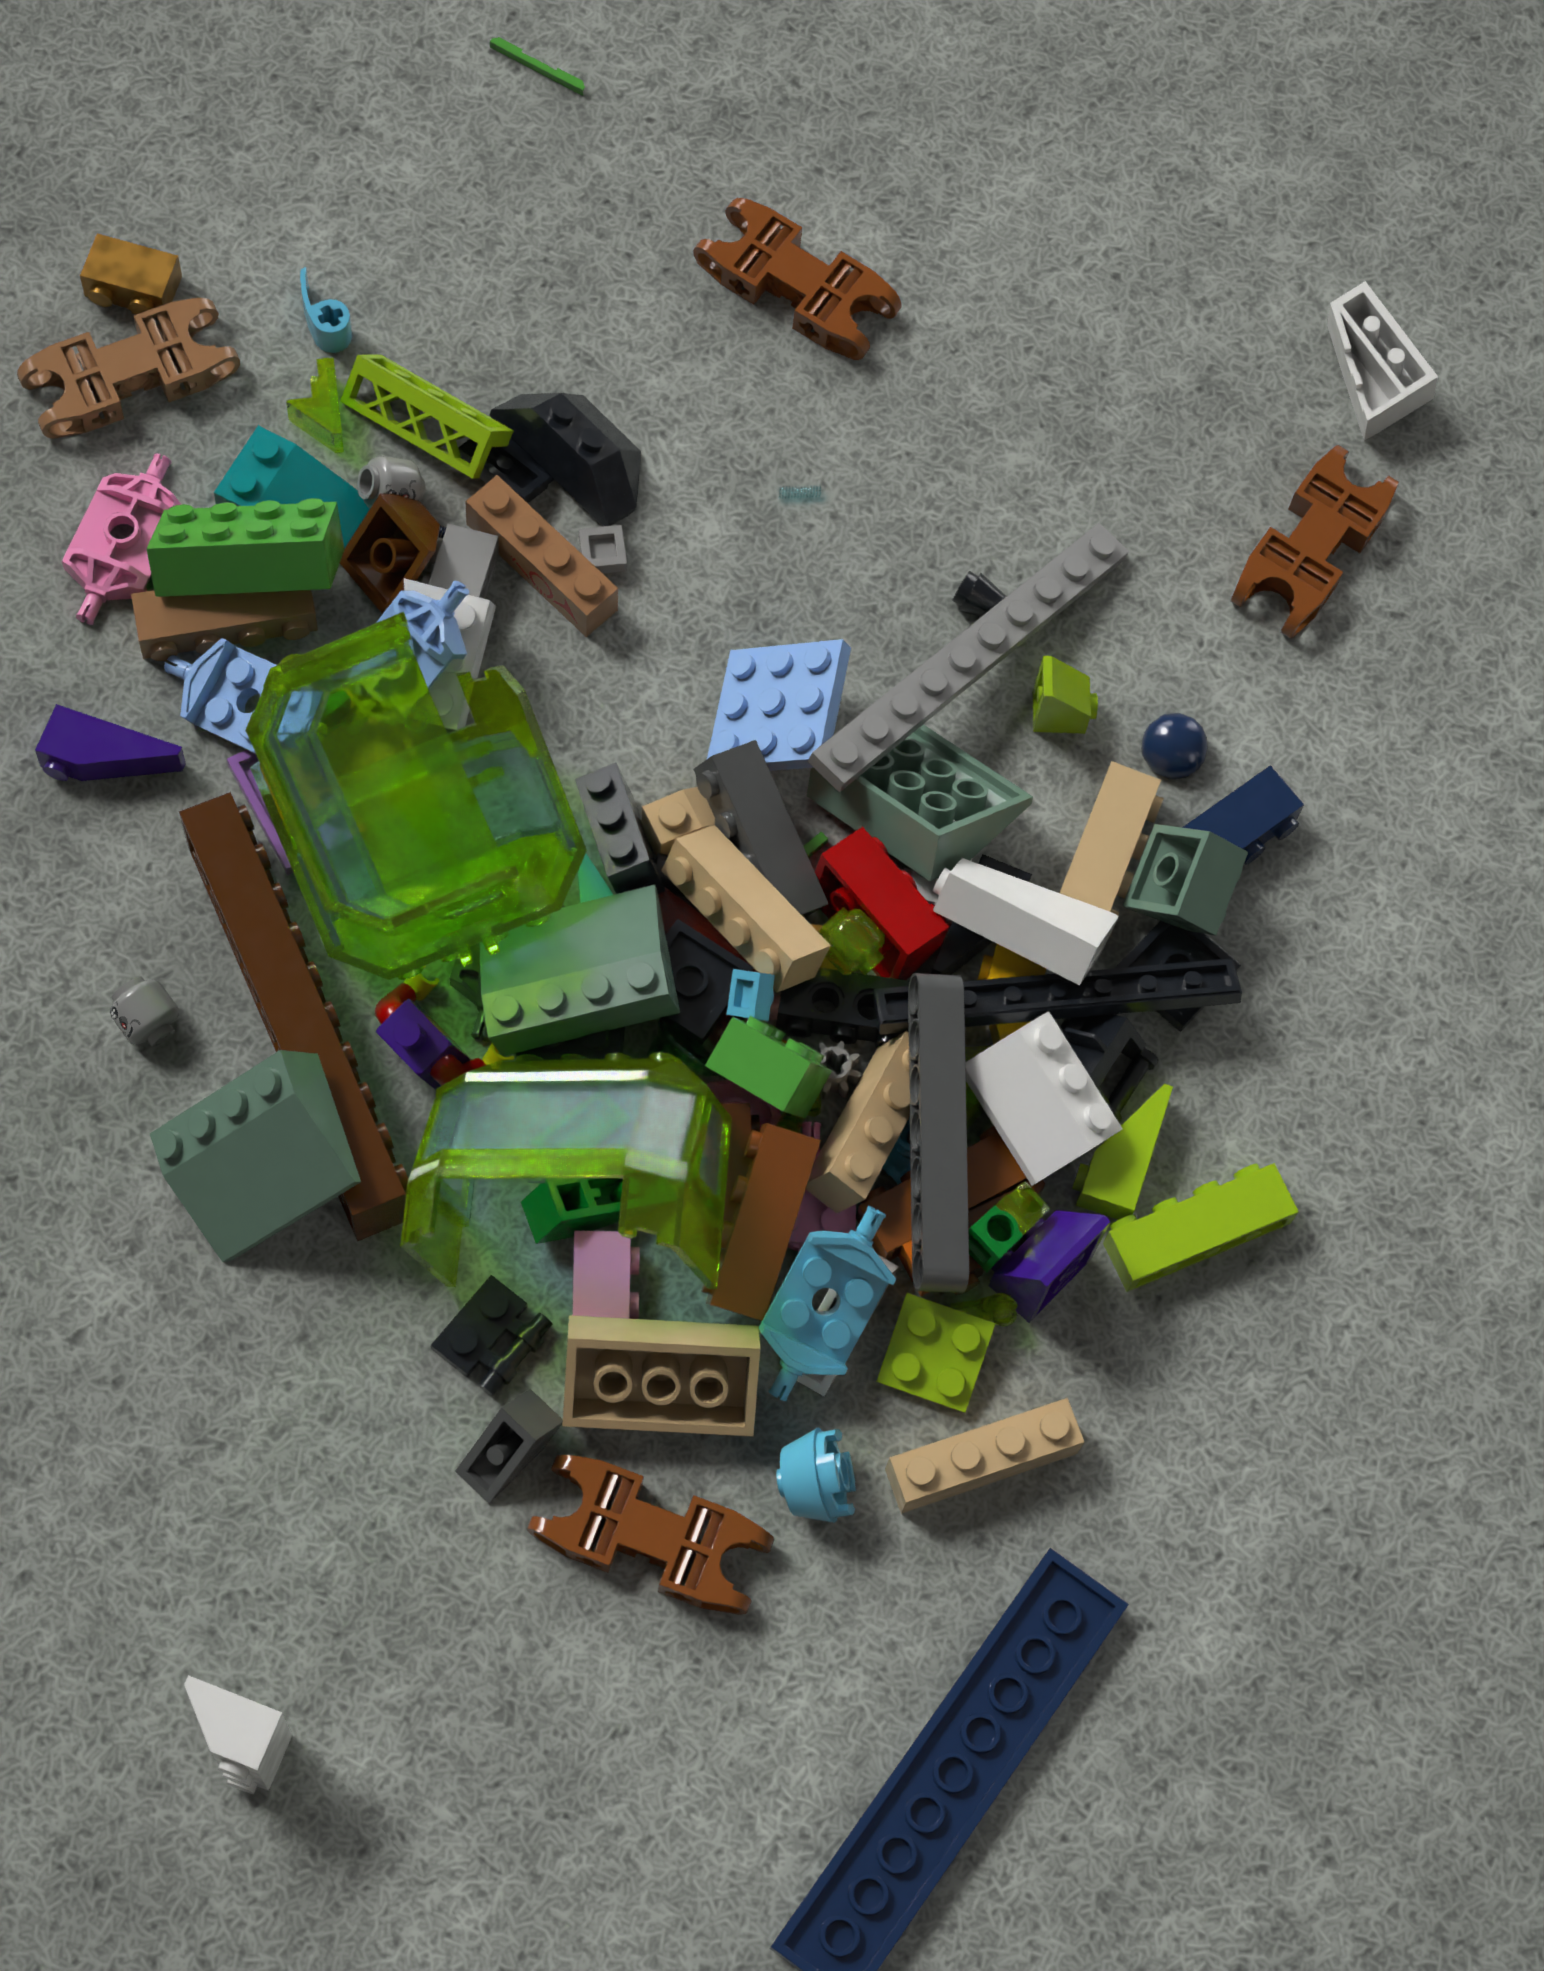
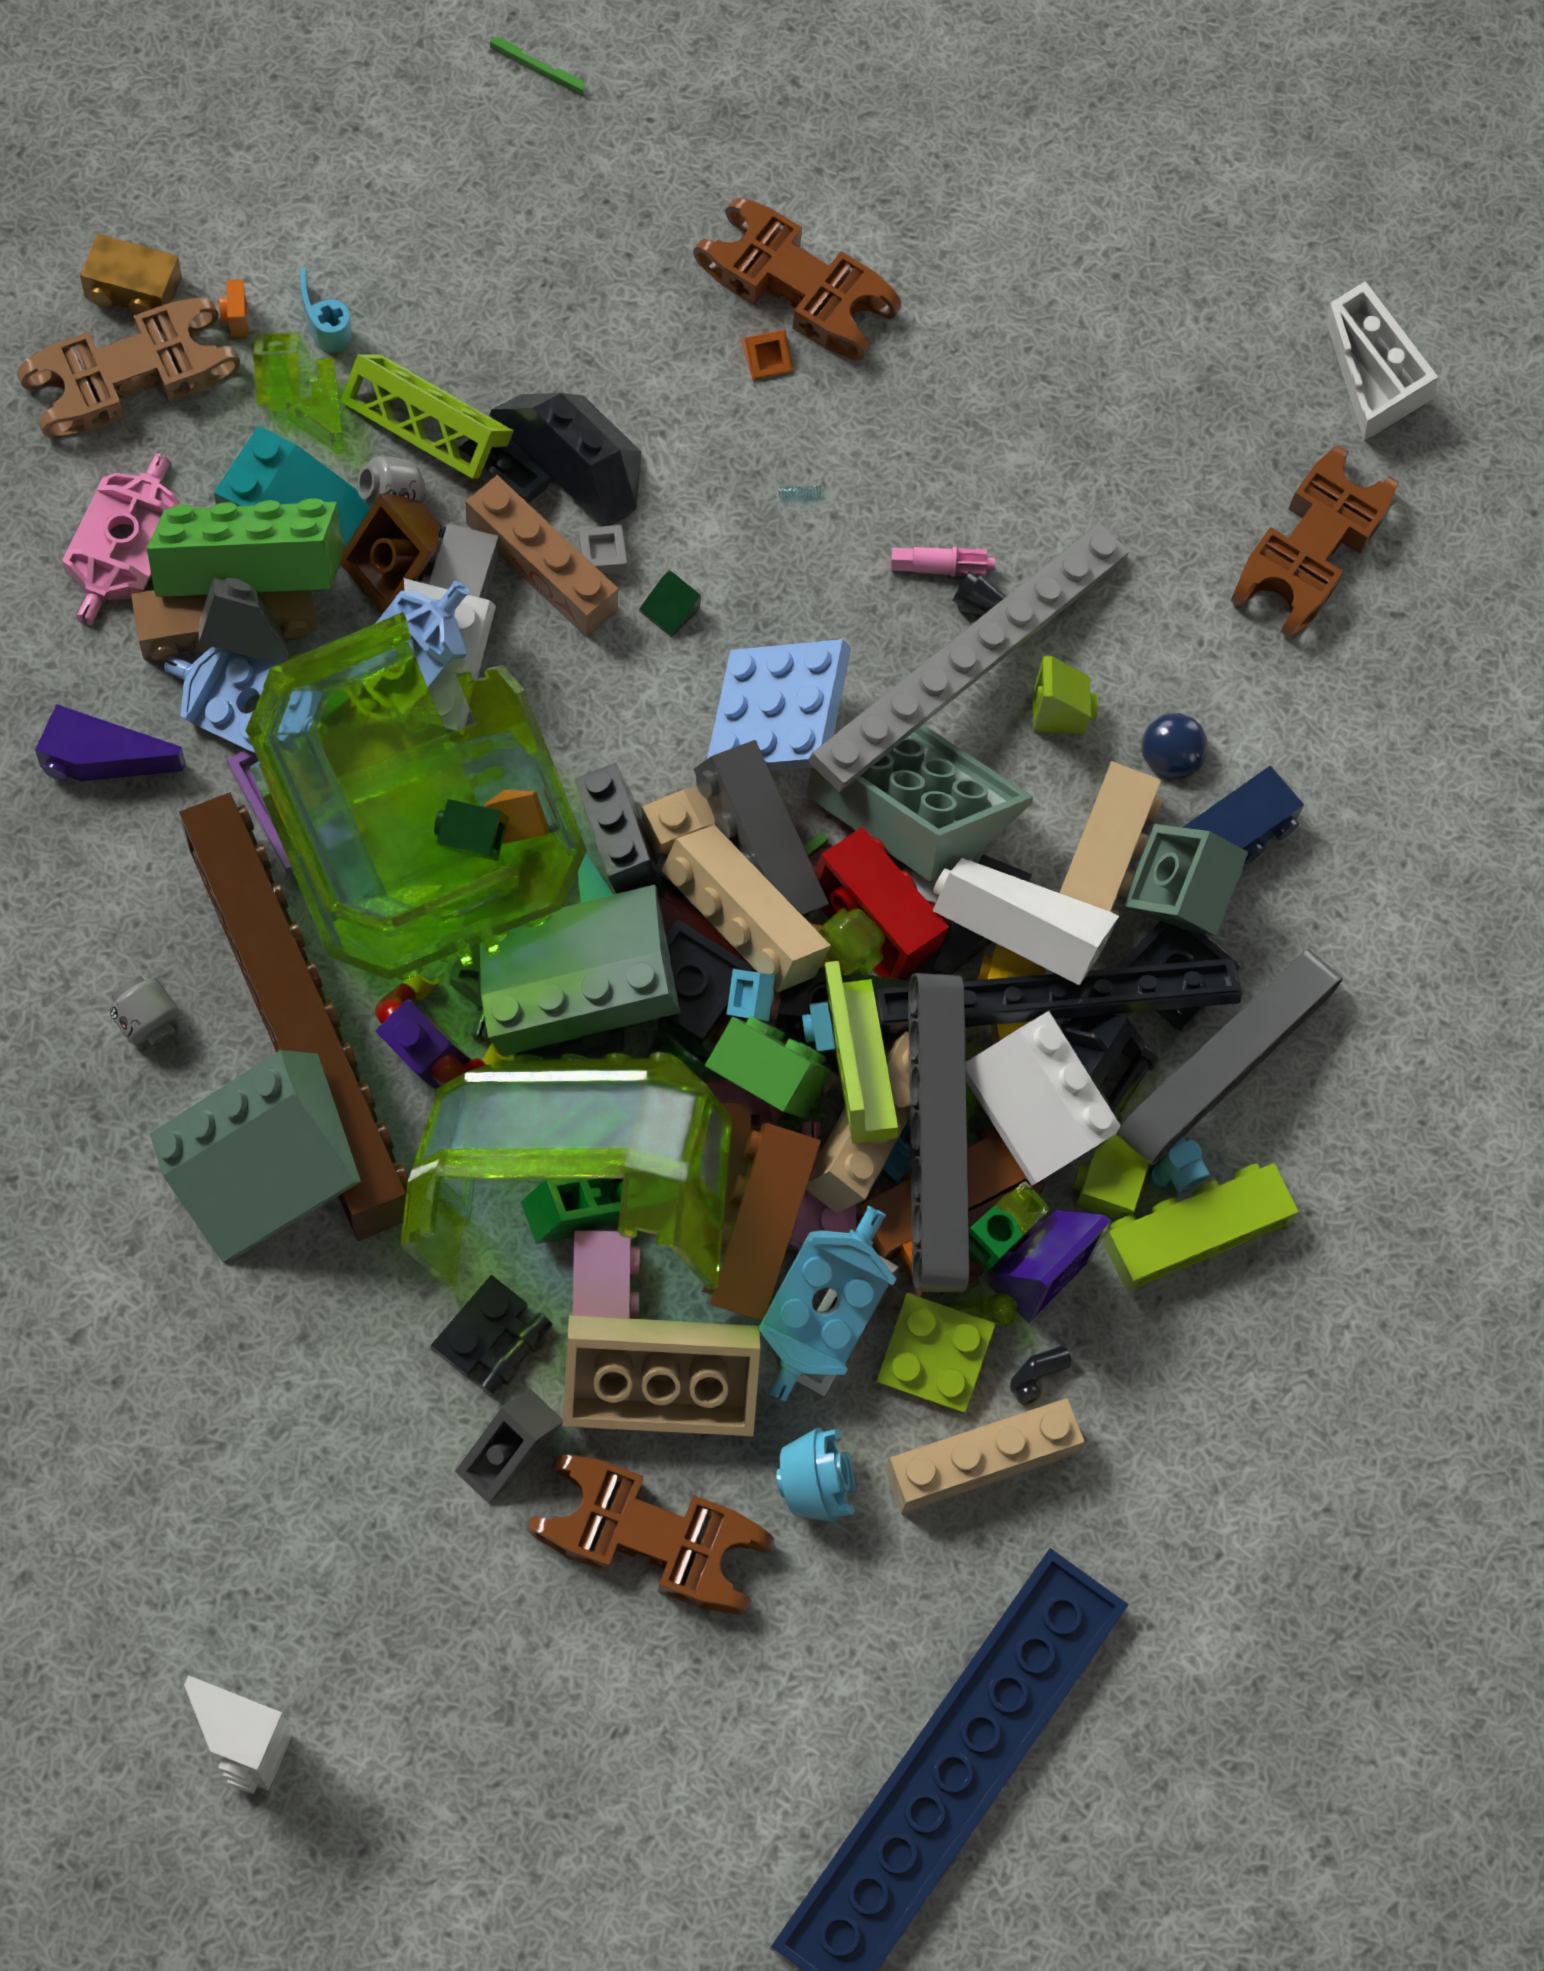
(234, 308): none -> orange plate
(241, 622): none -> dark grey slope
(277, 369): none -> clear neon green slope
(470, 829): none -> dark green brick
(524, 814): none -> orange slope
(671, 603): none -> dark green slope
(767, 354): none -> orange slope
(818, 1026): none -> medium azure plate
(860, 1058): none -> lime fence
(942, 561): none -> bright pink piece
(1035, 1368): none -> black arm
(1180, 1167): none -> medium azure plate
(1229, 1057): none -> dark grey beam

